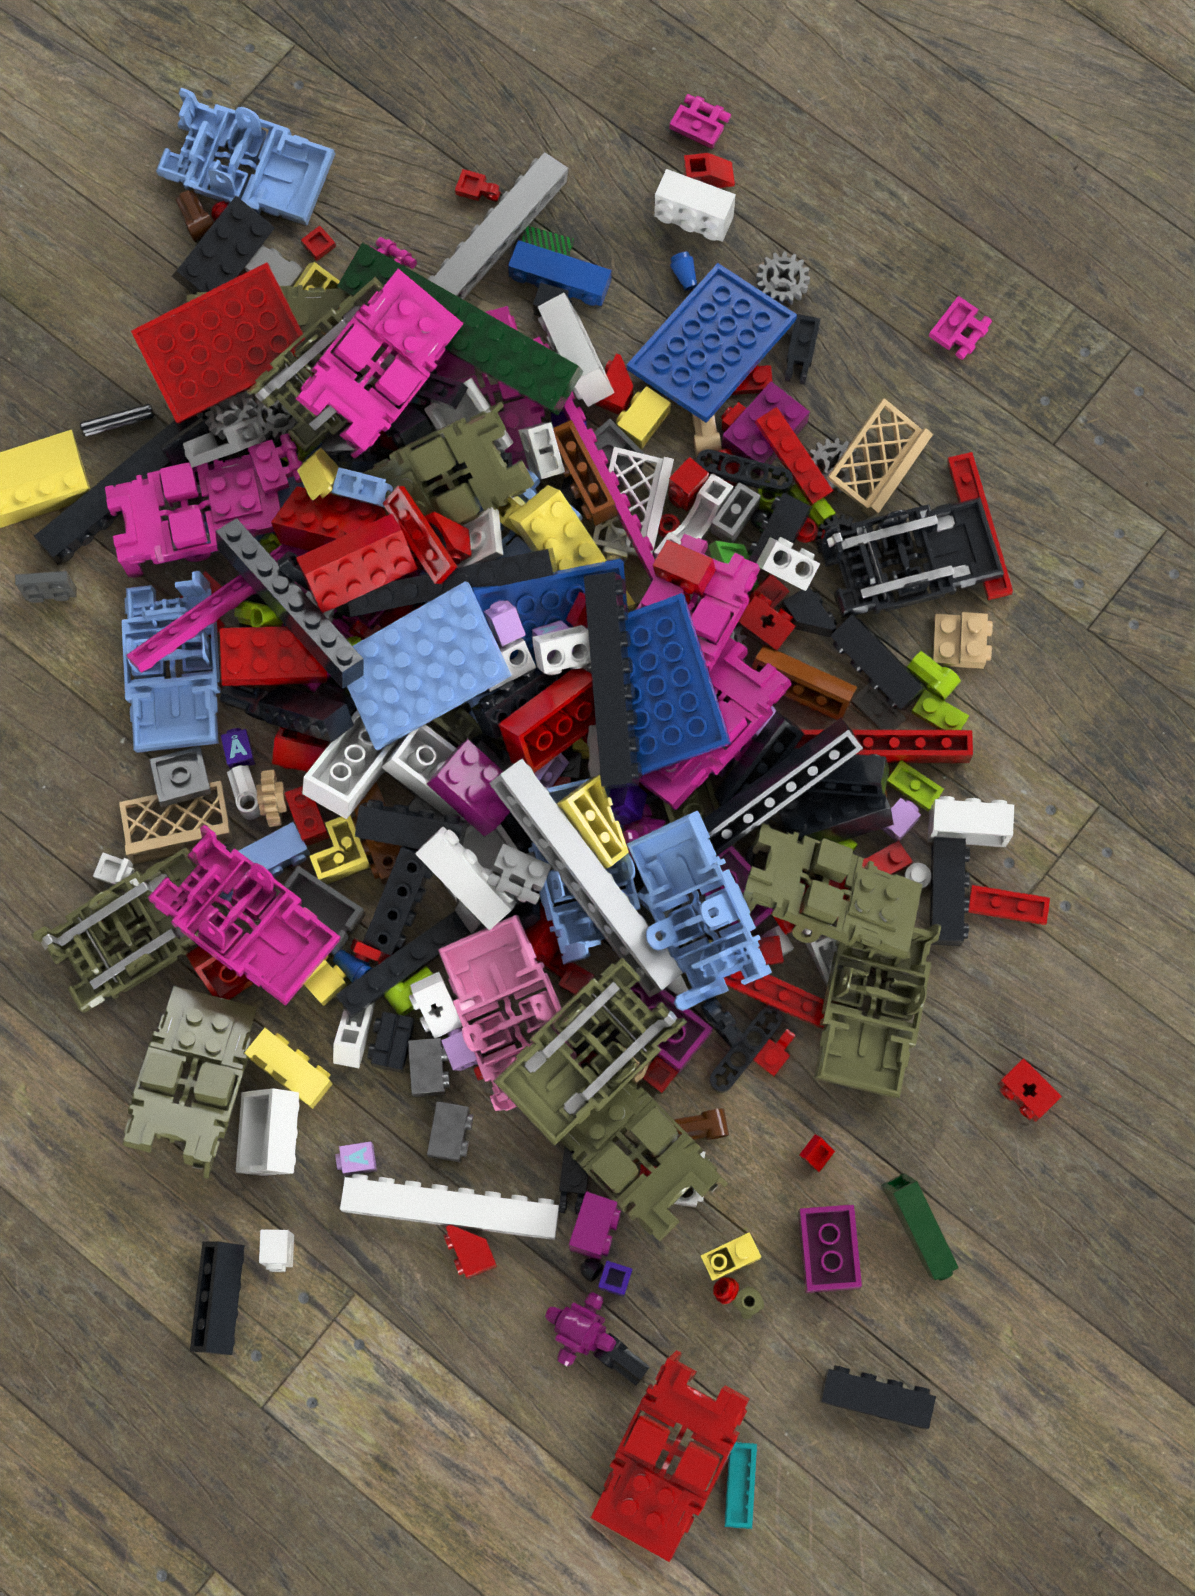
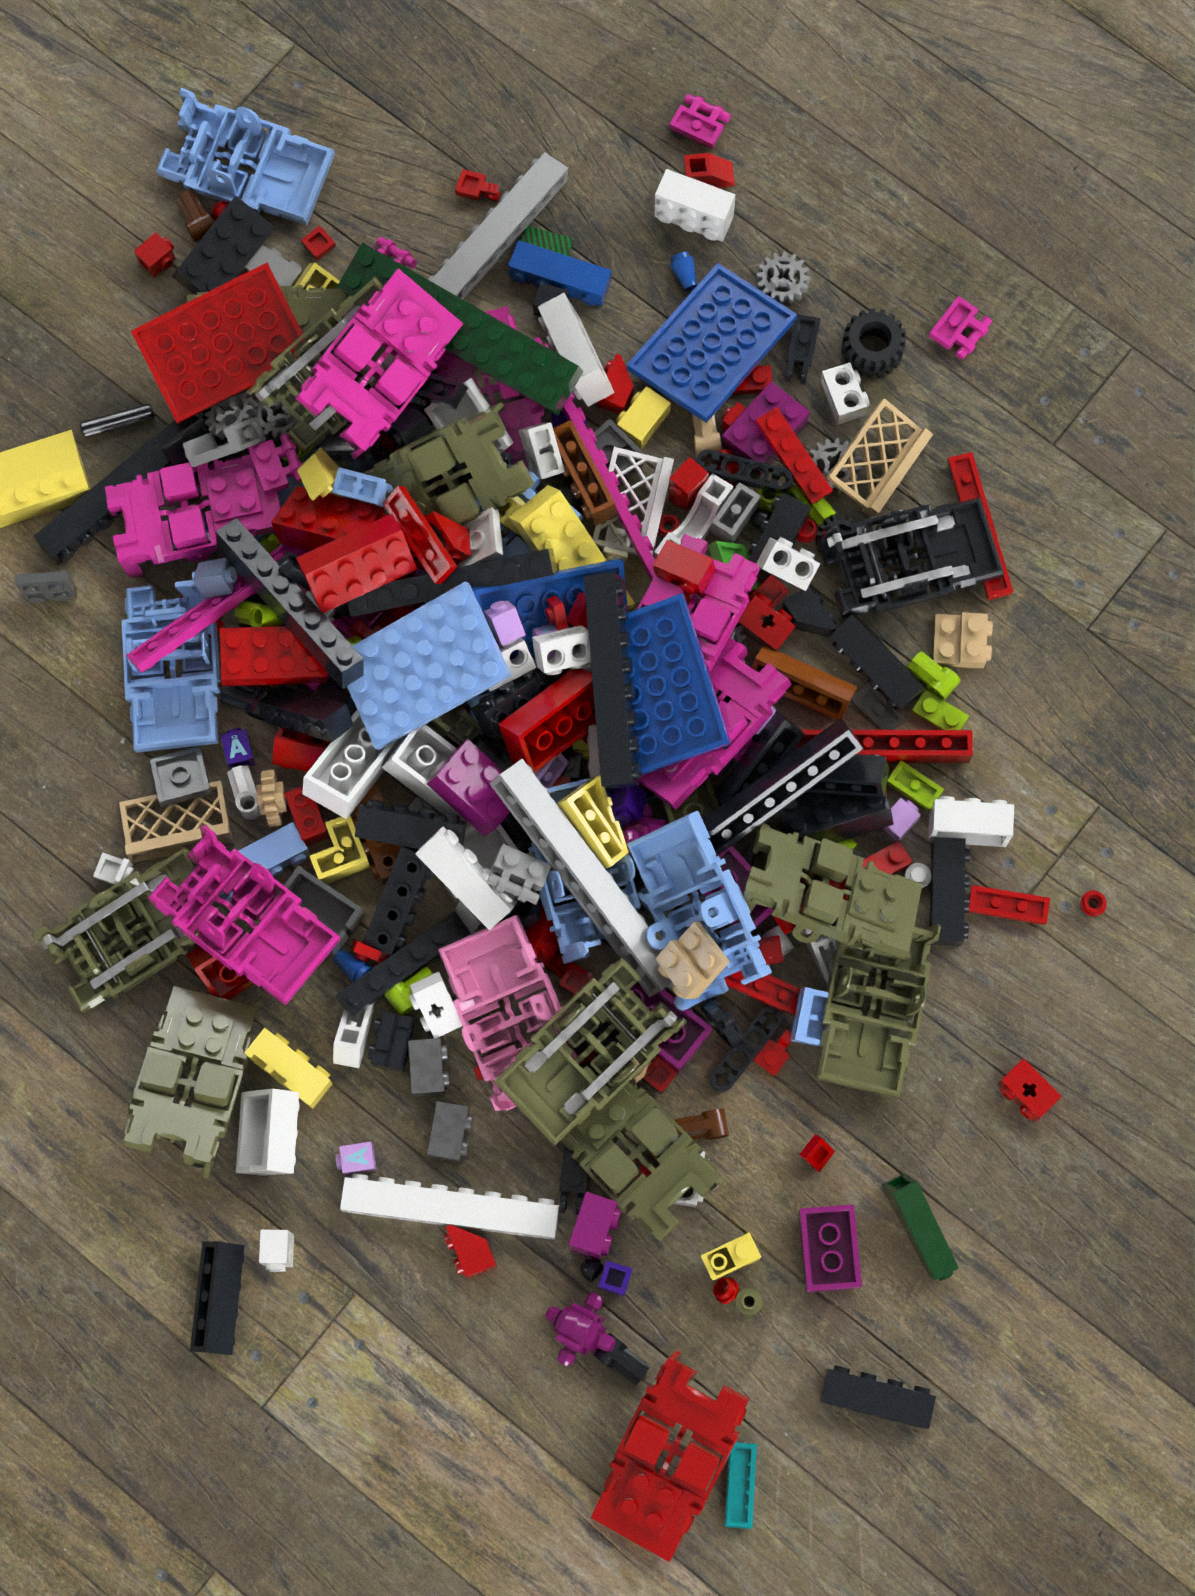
(155, 254): none -> red brick
(215, 578): none -> sand blue brick
(326, 982): light yellow brick -> none
(457, 1051): lavender brick -> none
(556, 613): none -> red plate
(691, 962): none -> tan plate
(808, 1017): none -> light blue hinge
(839, 394): none -> white brick
(877, 325): none -> black tyre
(1096, 896): none -> red plate

